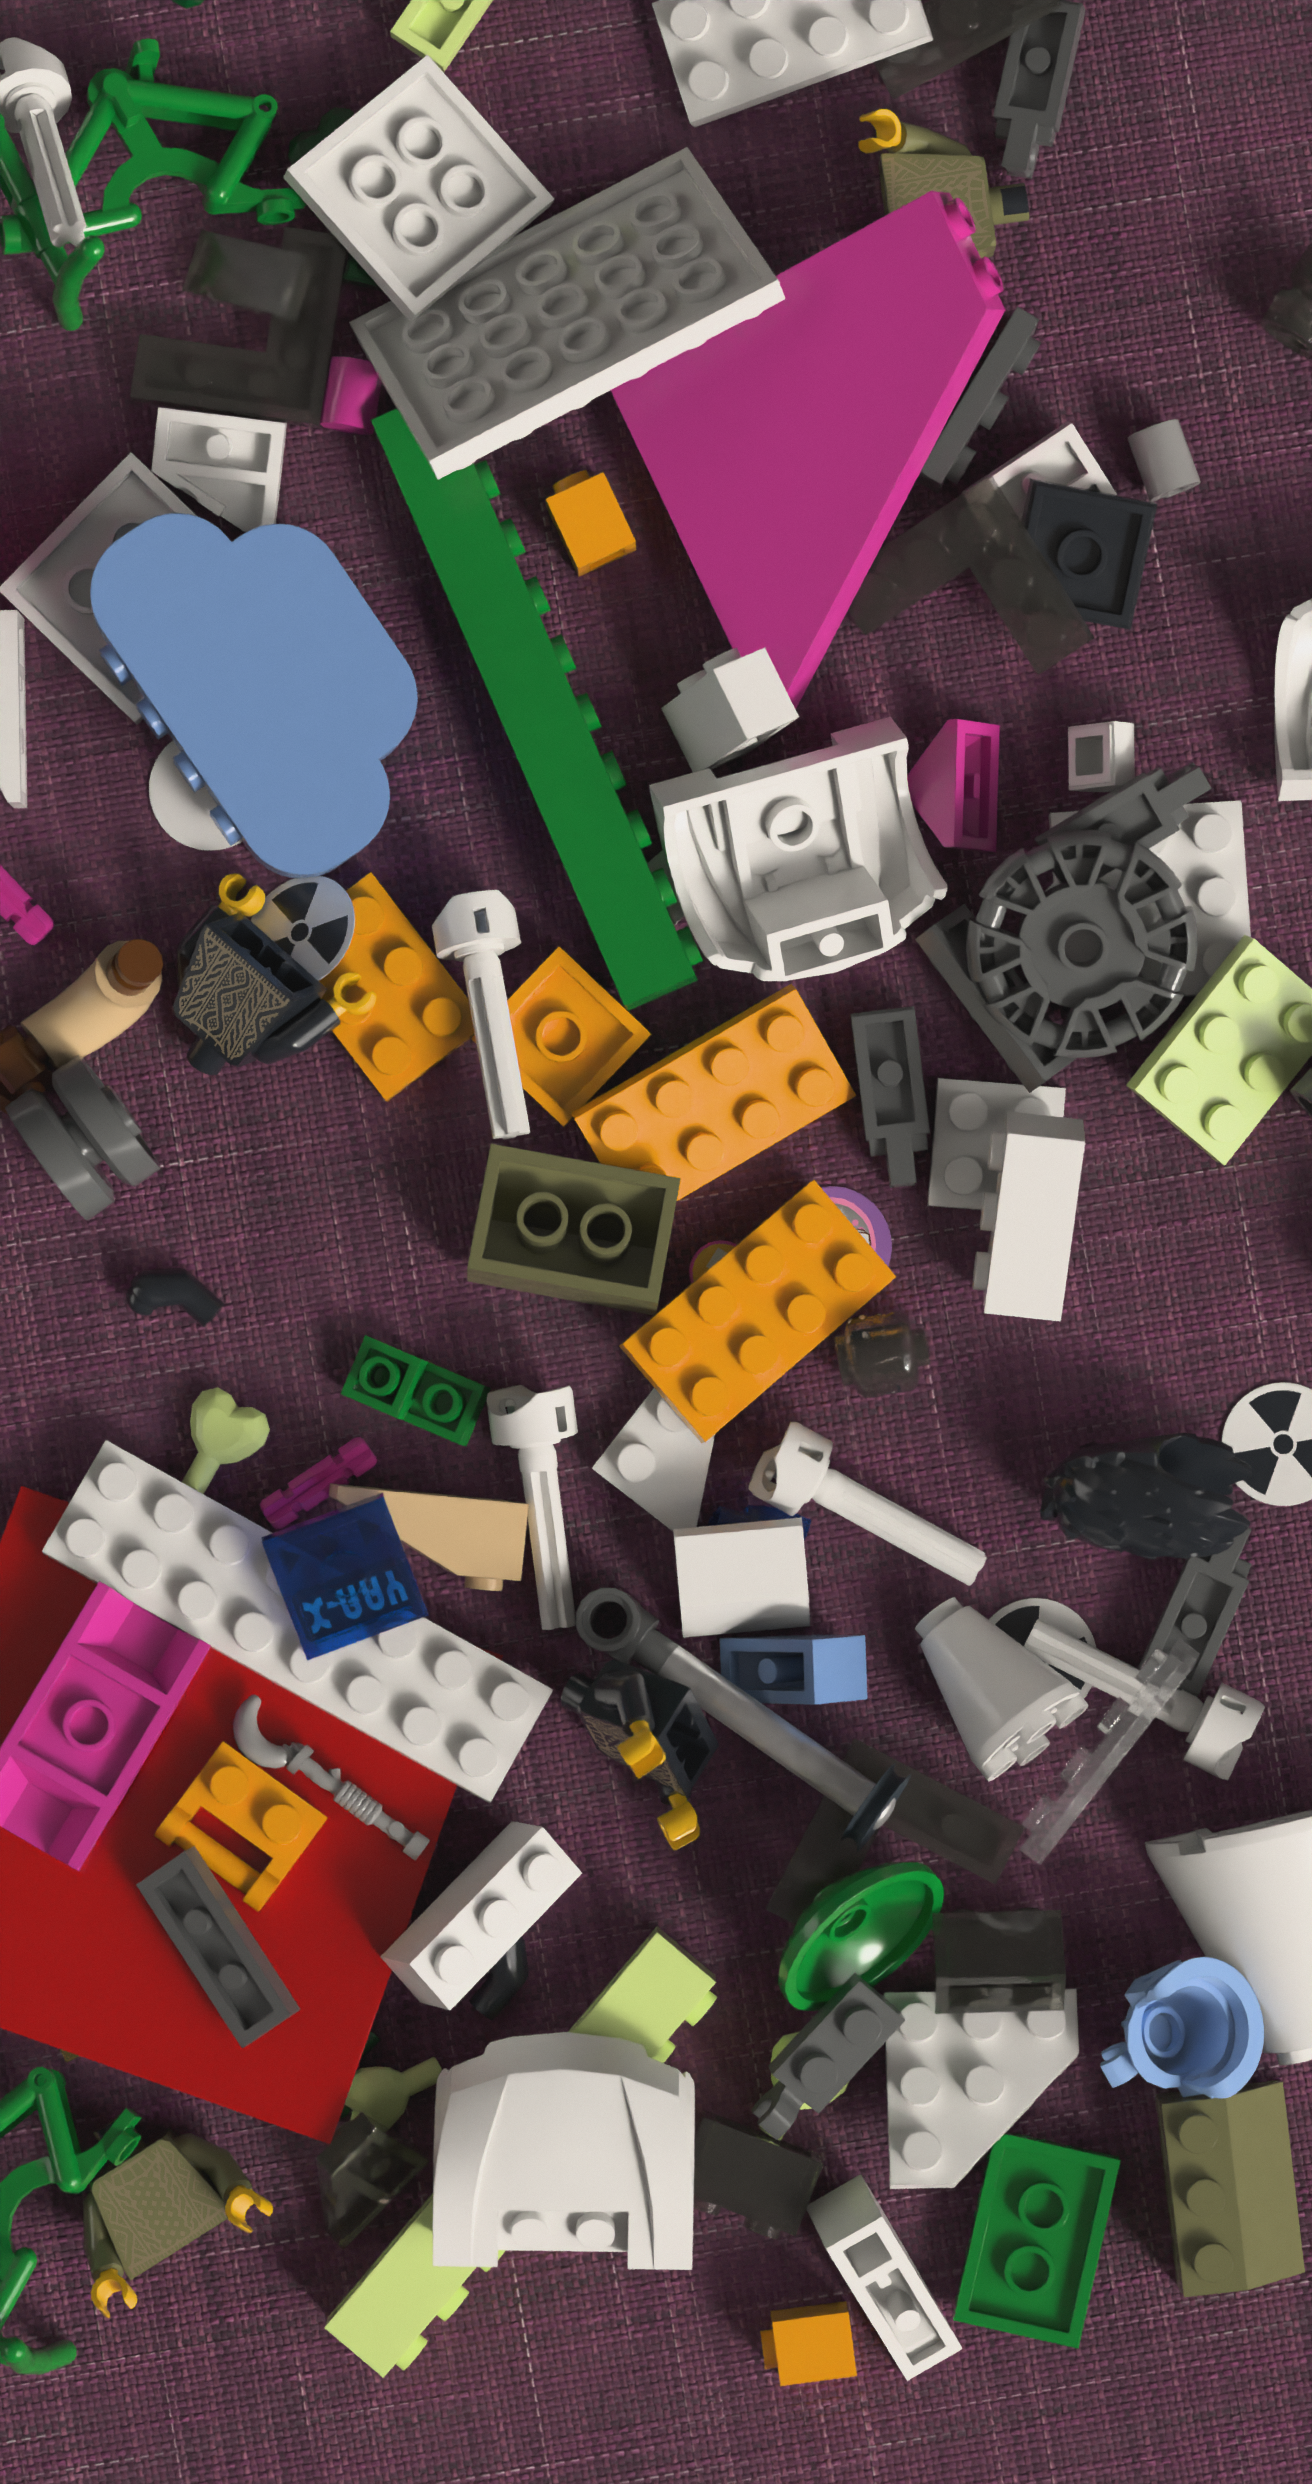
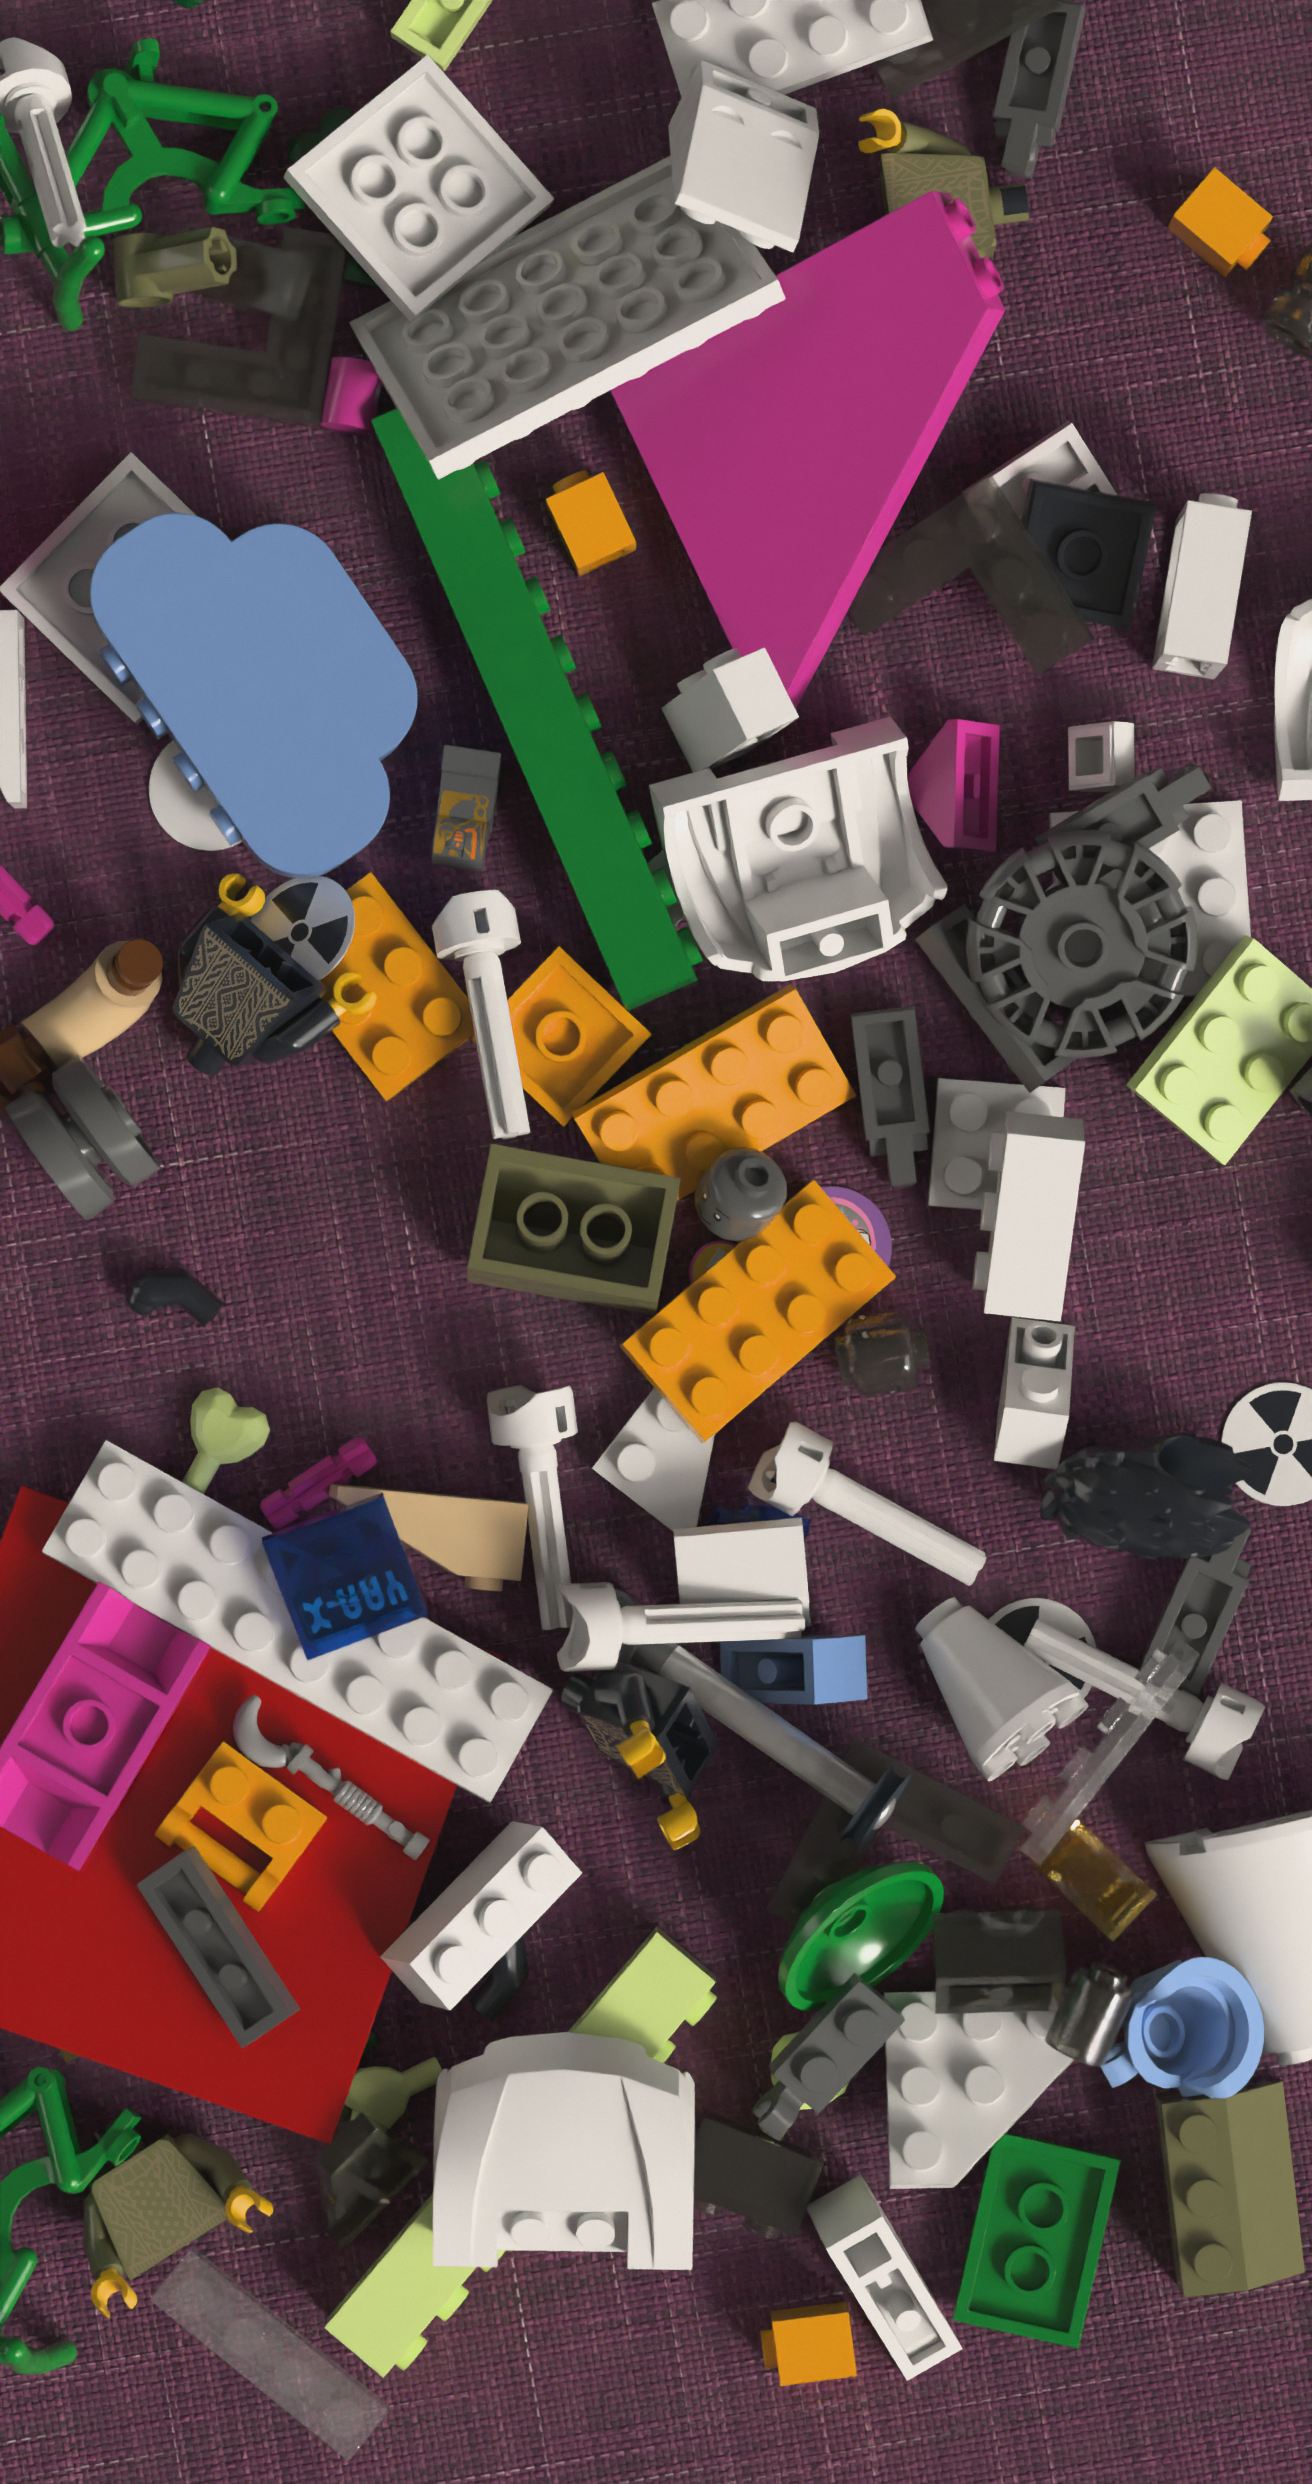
(157, 266): none -> olive piece
(222, 462): white wing -> none
(270, 2353): none -> clear plate
(415, 1391): green slope -> none
(465, 807): none -> dark grey leg
(602, 1626): none -> white piece
(740, 1194): none -> dark grey head
(743, 156): none -> white slope
(981, 402): dark grey plate -> none
(1035, 1393): none -> white slope
(1090, 2014): none -> clear smoke brick
(1096, 1880): none -> clear yellow slope
(1164, 460): light grey piece -> none
(1202, 587): none -> white window
(1222, 224): none -> light orange brick

